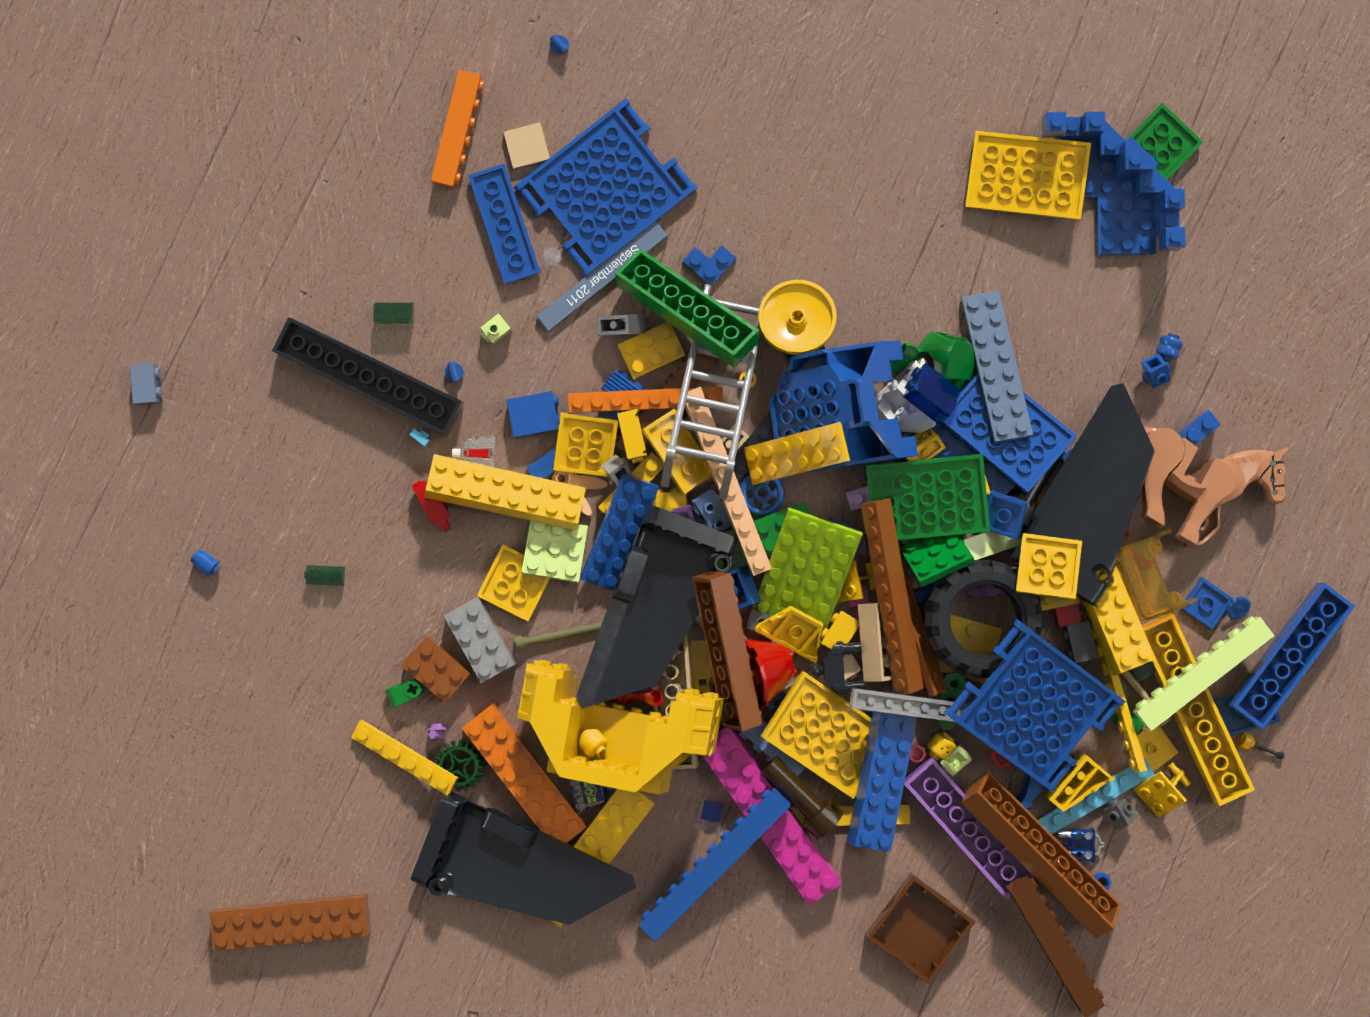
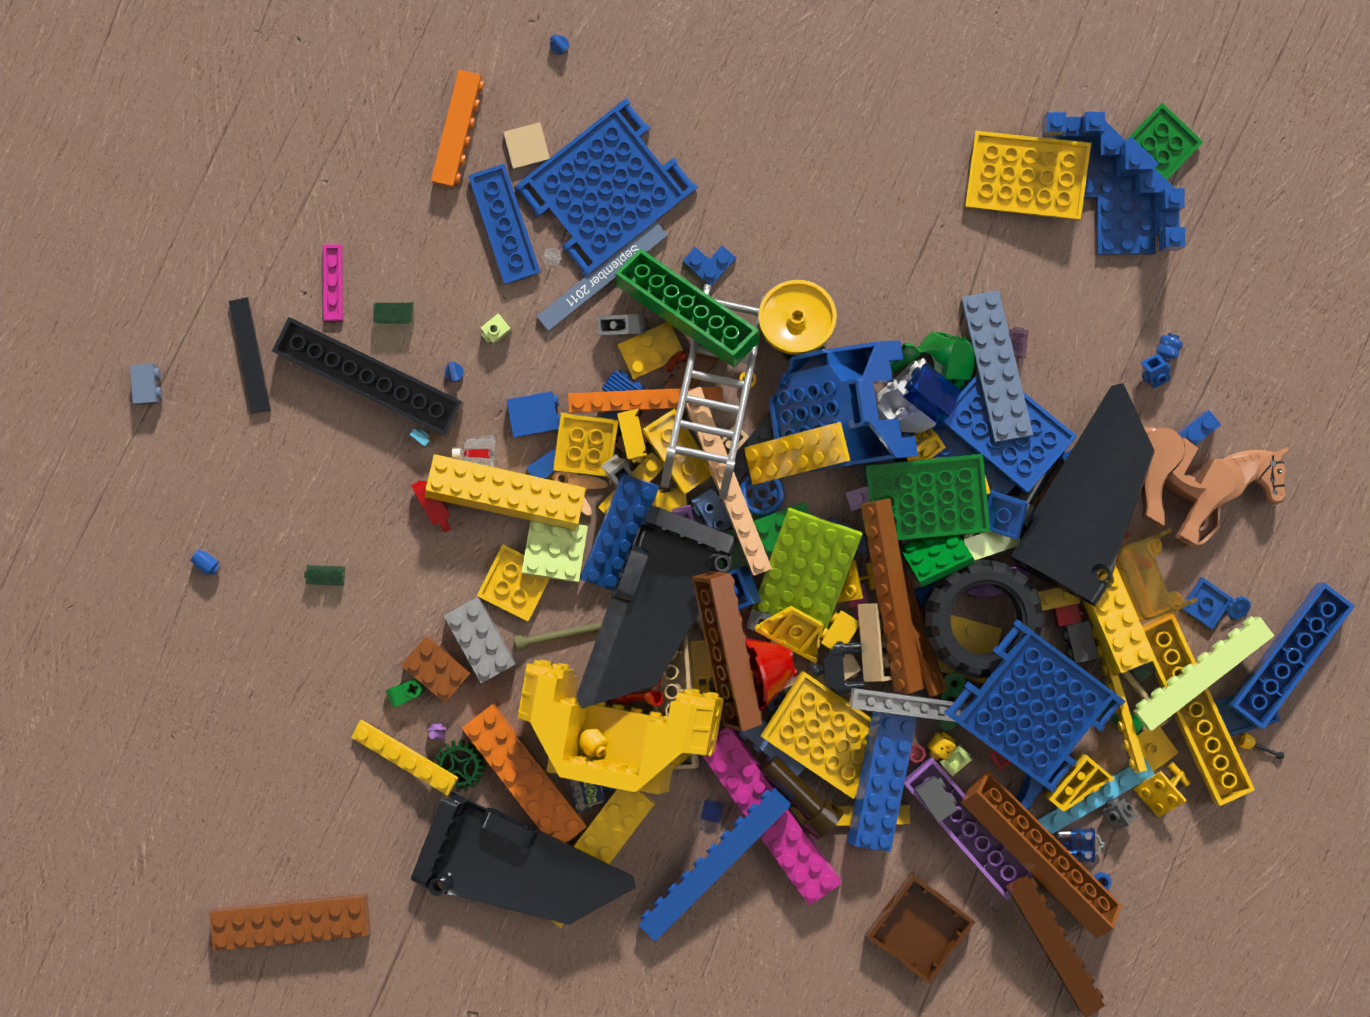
(250, 355): none -> black tile
(333, 283): none -> dark pink tile
(676, 358): none -> clear red piece
(936, 798): none -> dark grey brick
(1019, 341): none -> clear purple bracket
(1048, 566): yellow plate -> none

